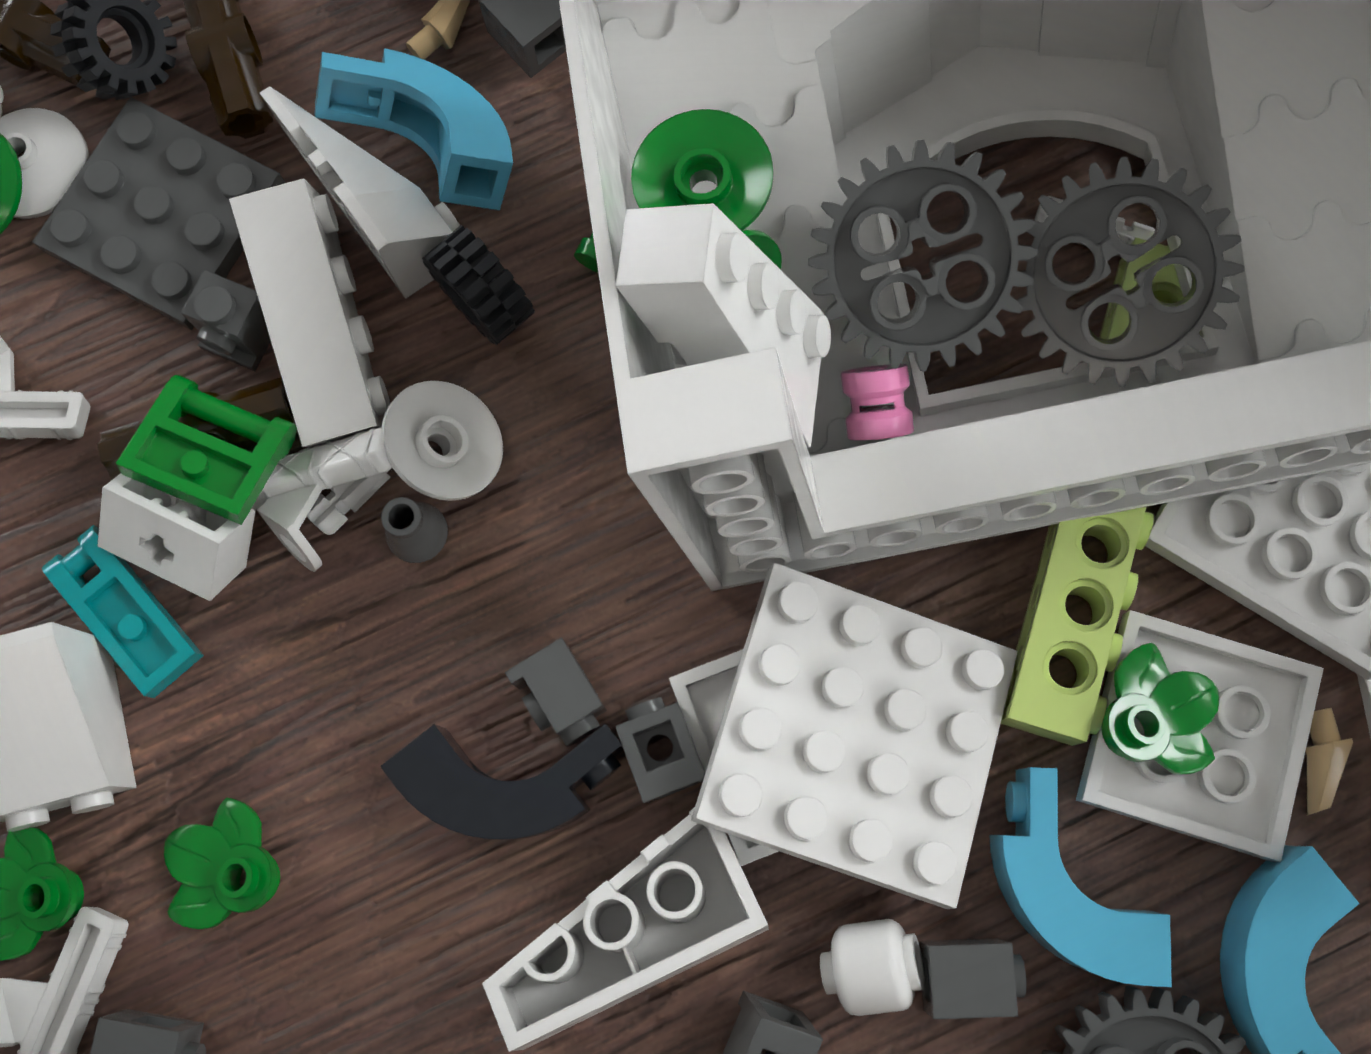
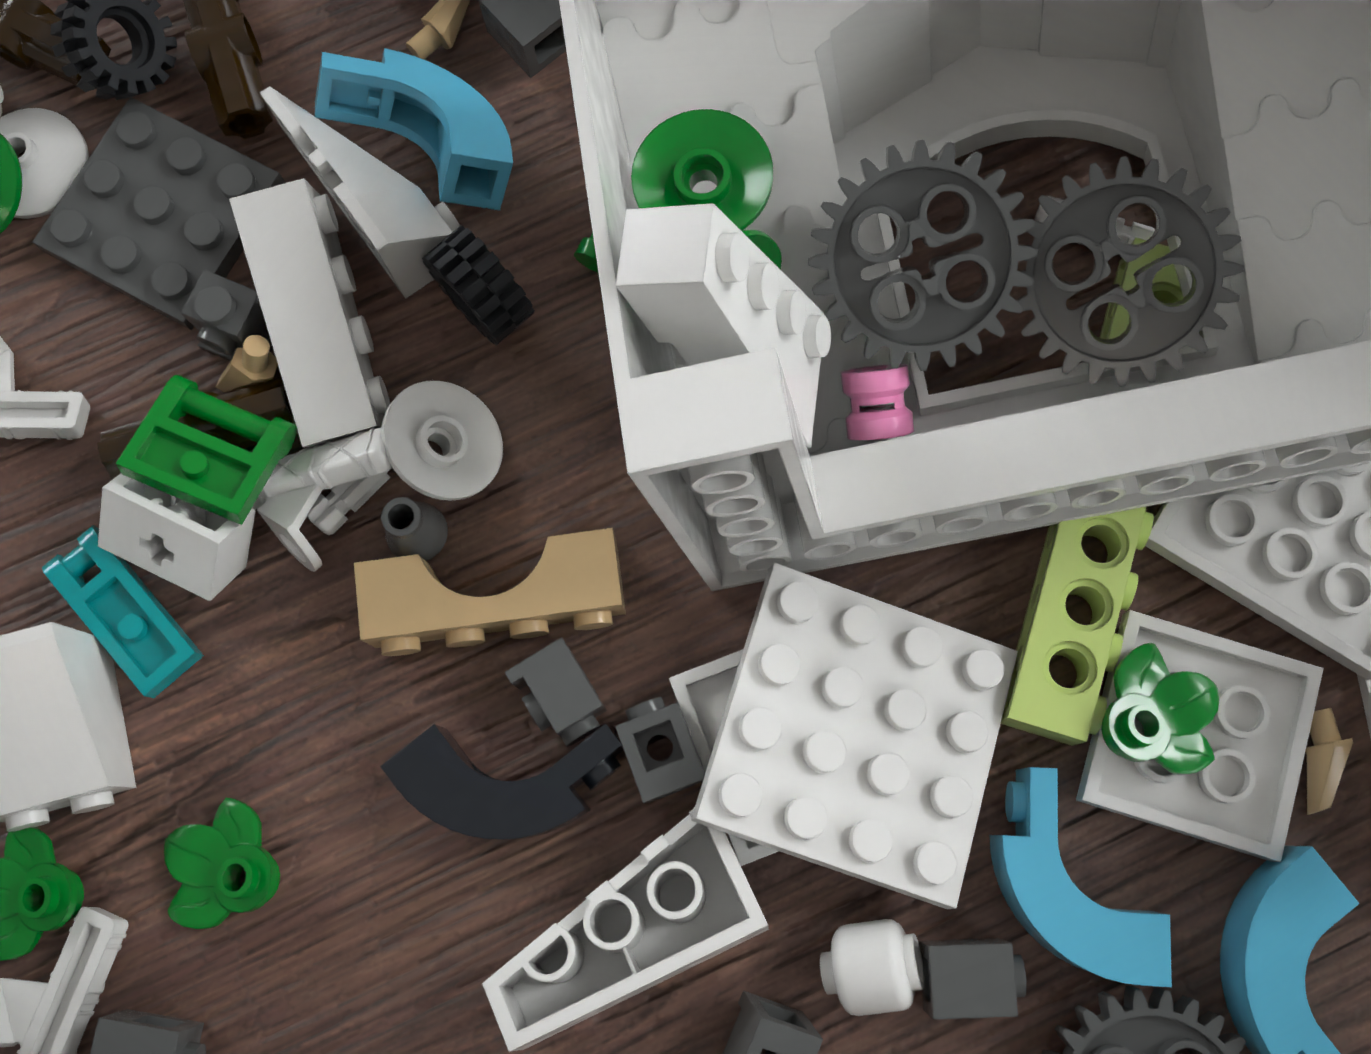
(249, 365): none -> tan bar
(407, 603): none -> tan arch

